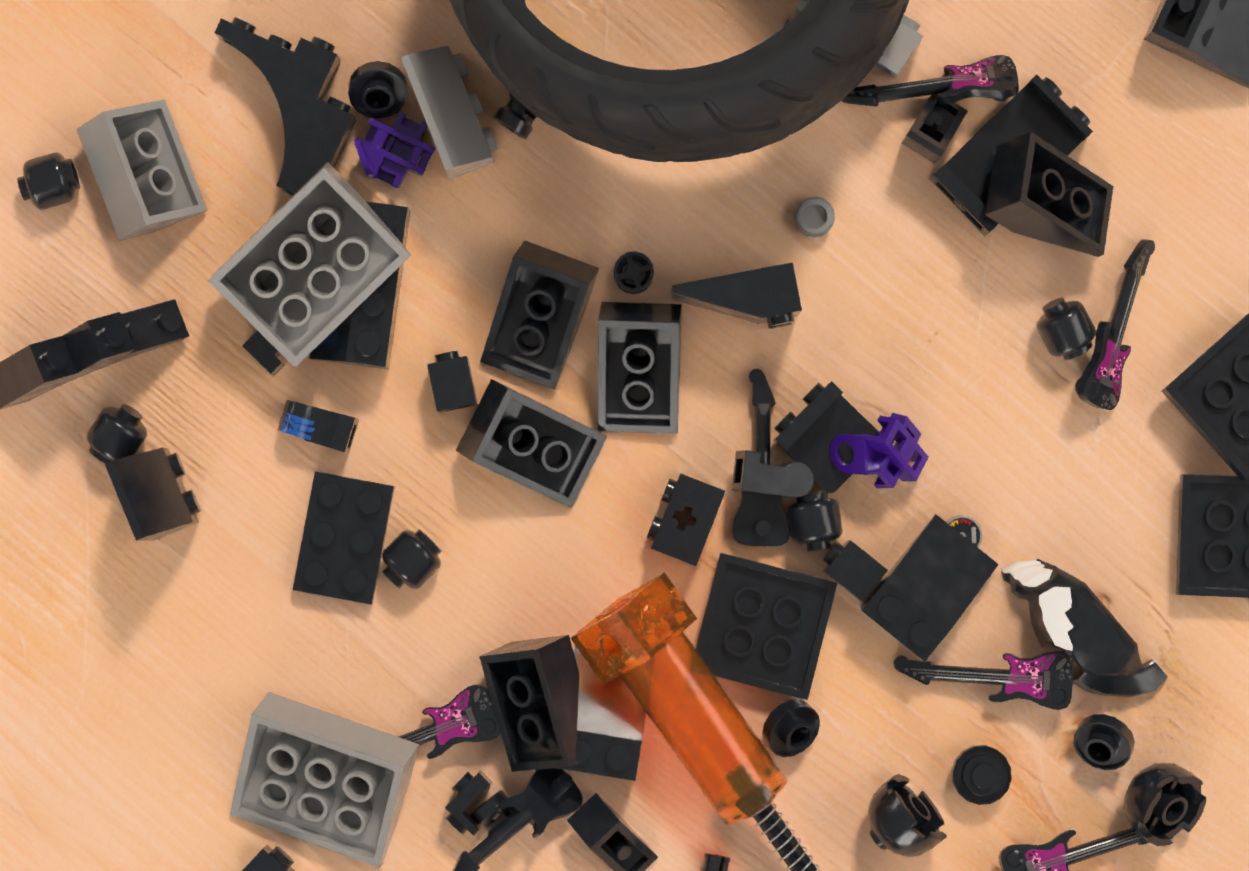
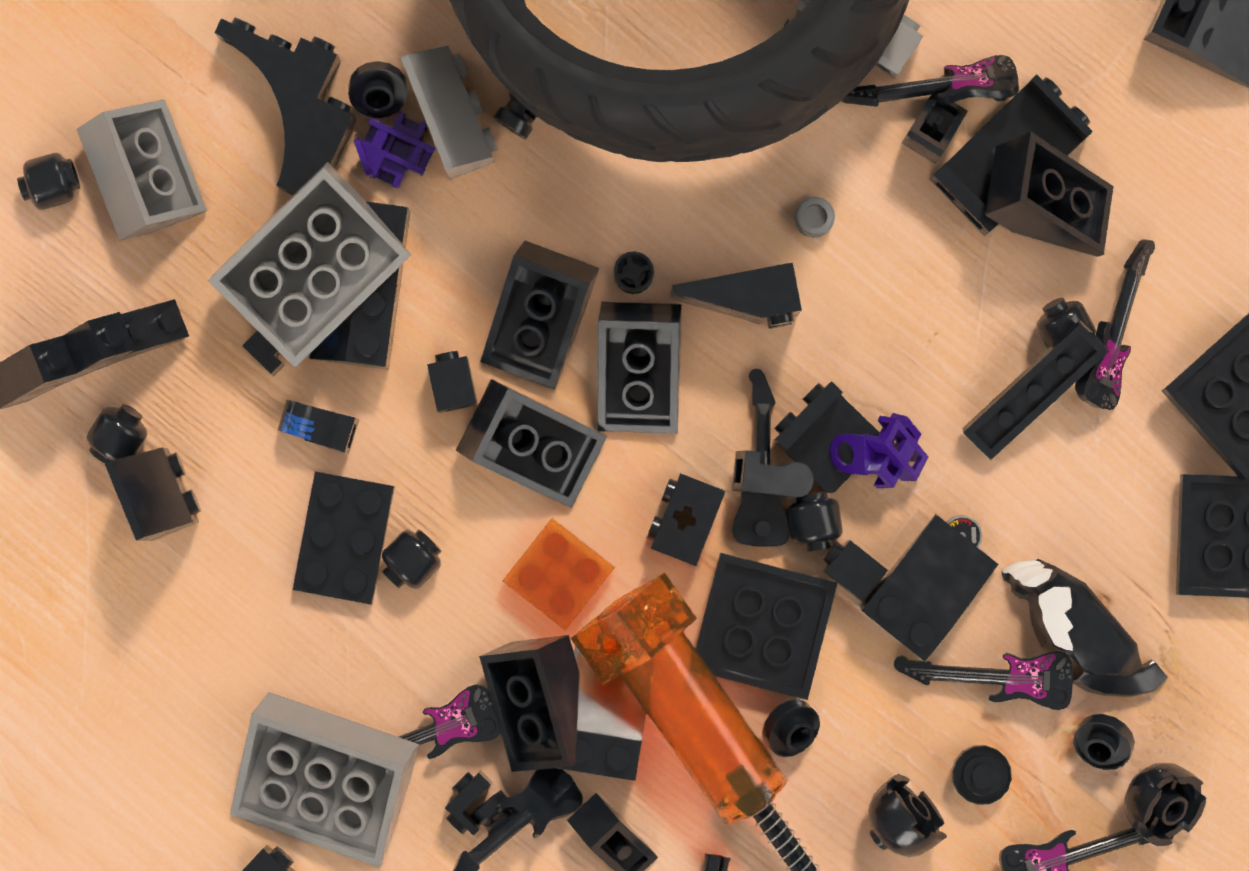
(558, 574): none -> clear orange plate
(1035, 389): none -> black plate

